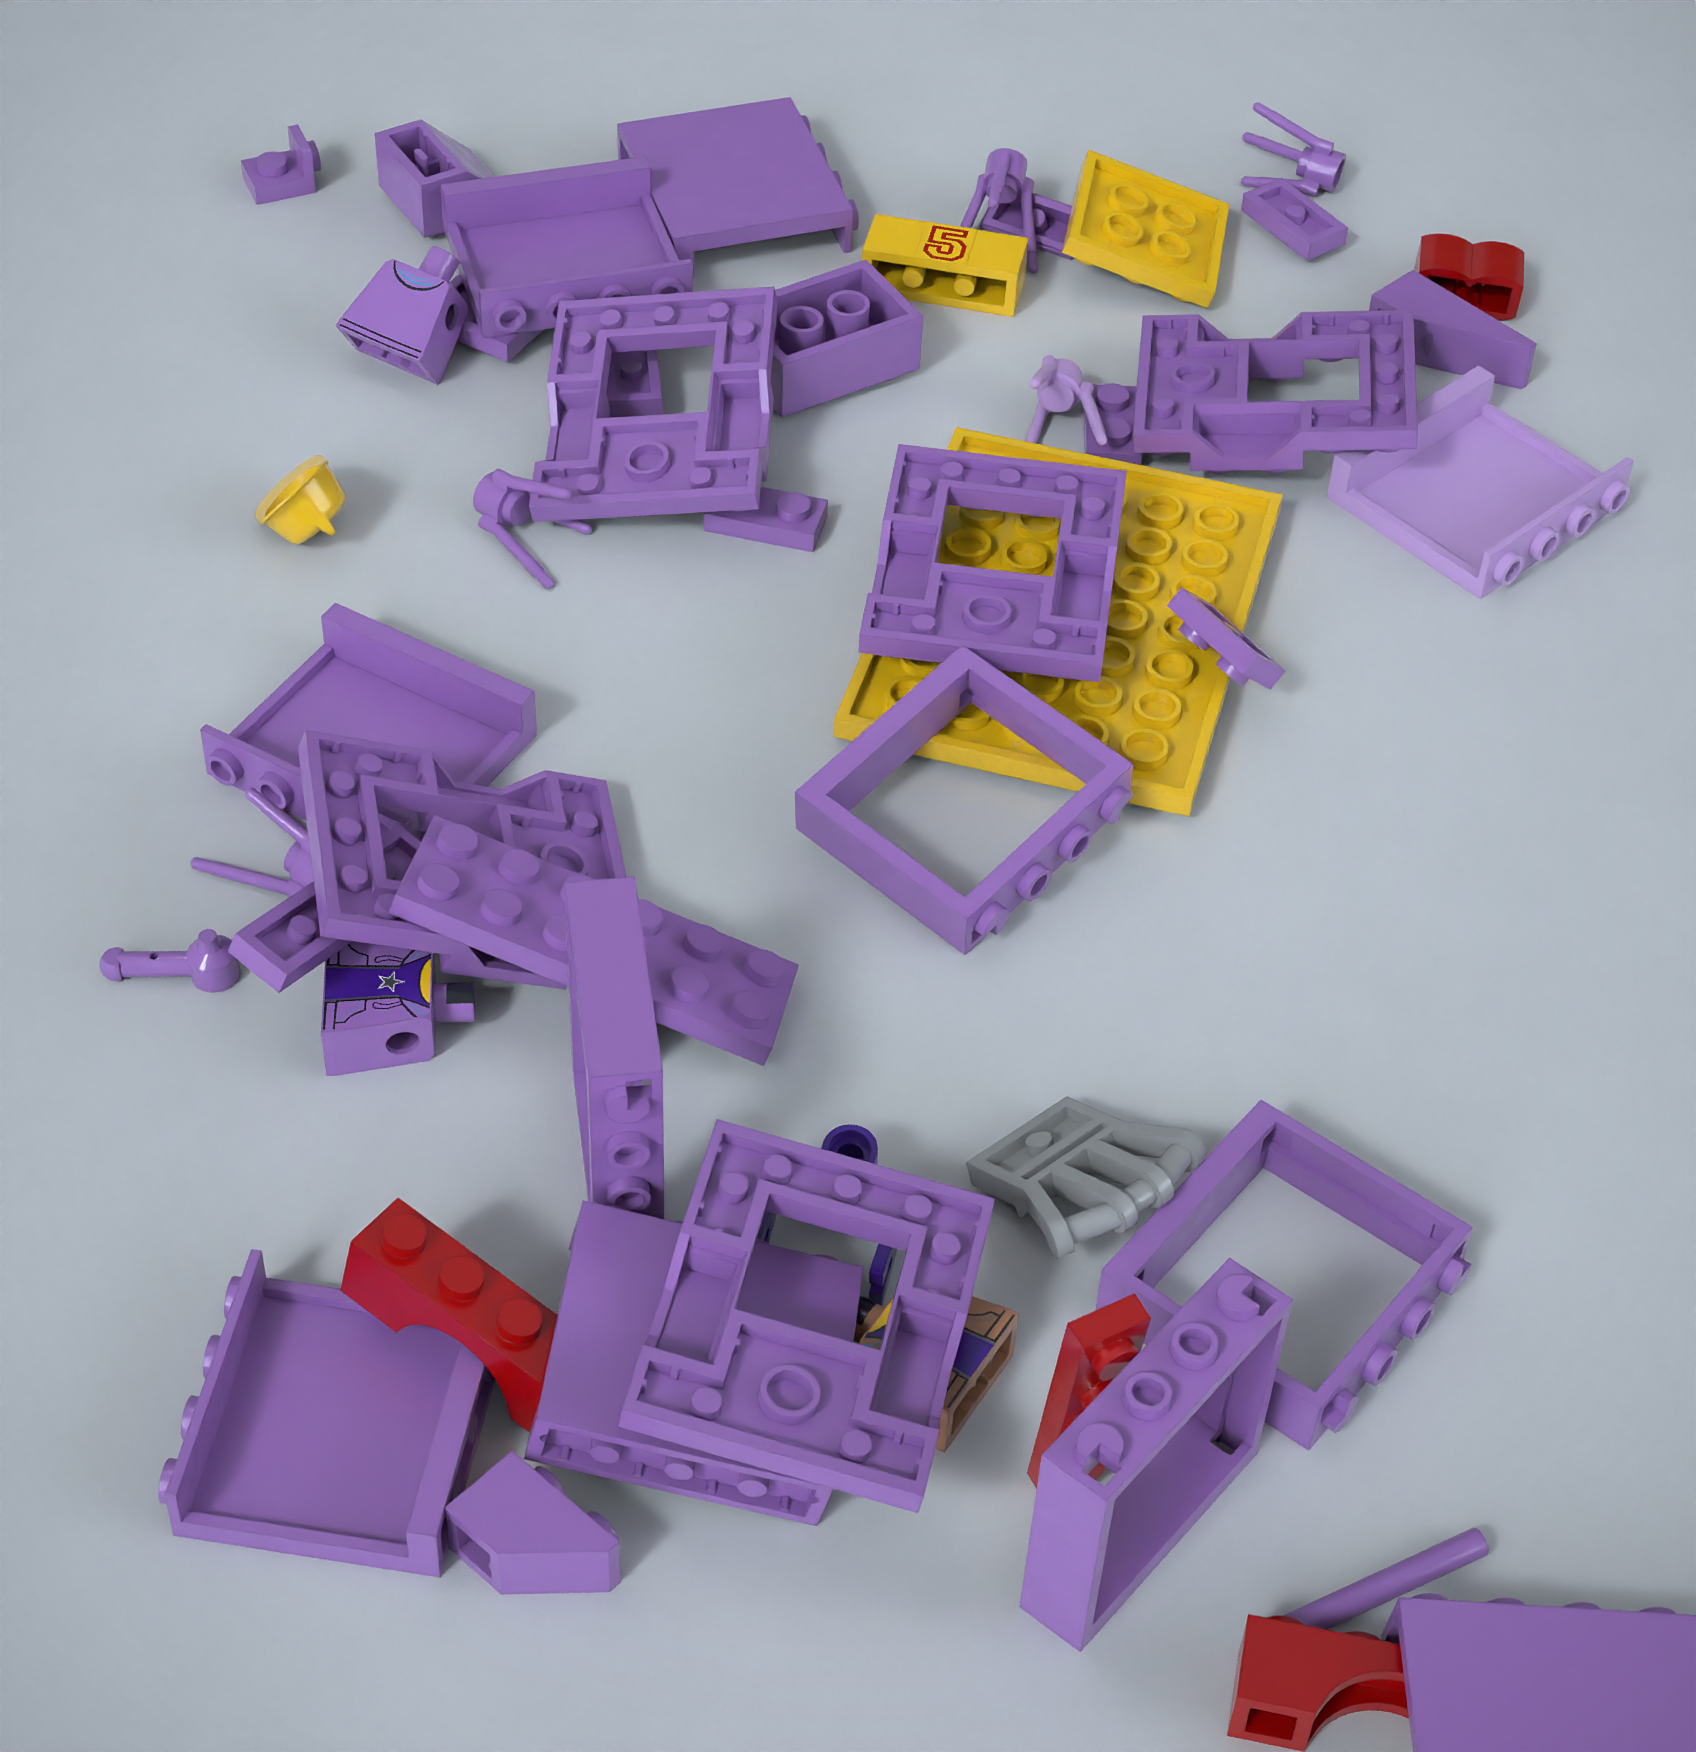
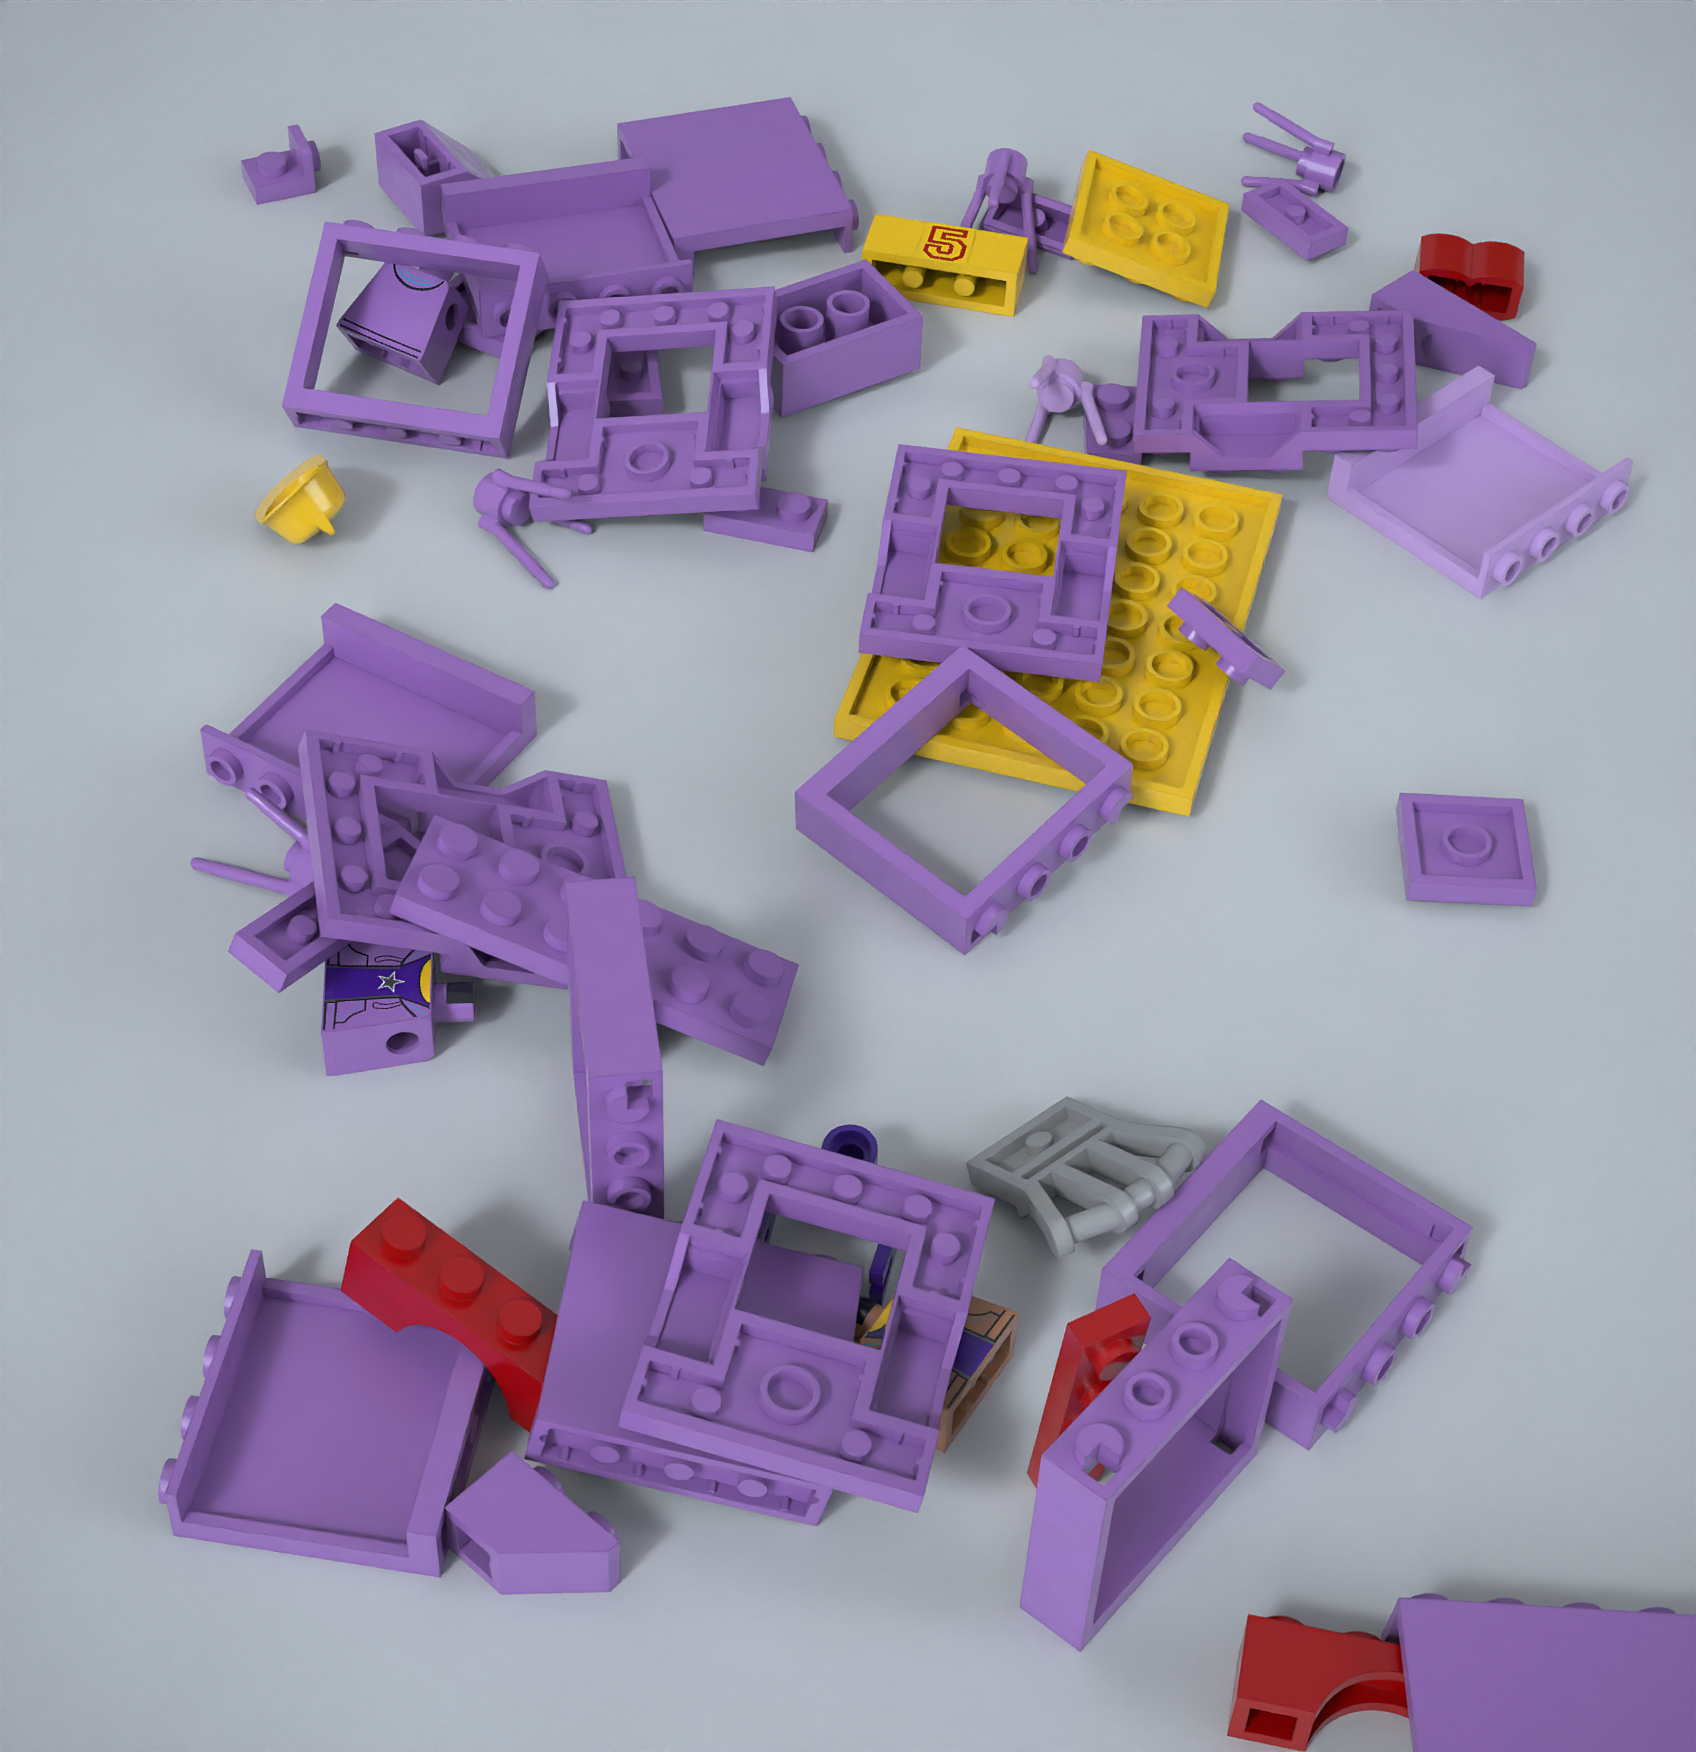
(205, 962): medium lavender piece -> none
(406, 422): none -> medium lavender window
(1393, 1581): medium lavender bar -> none
(1465, 849): none -> medium lavender plate

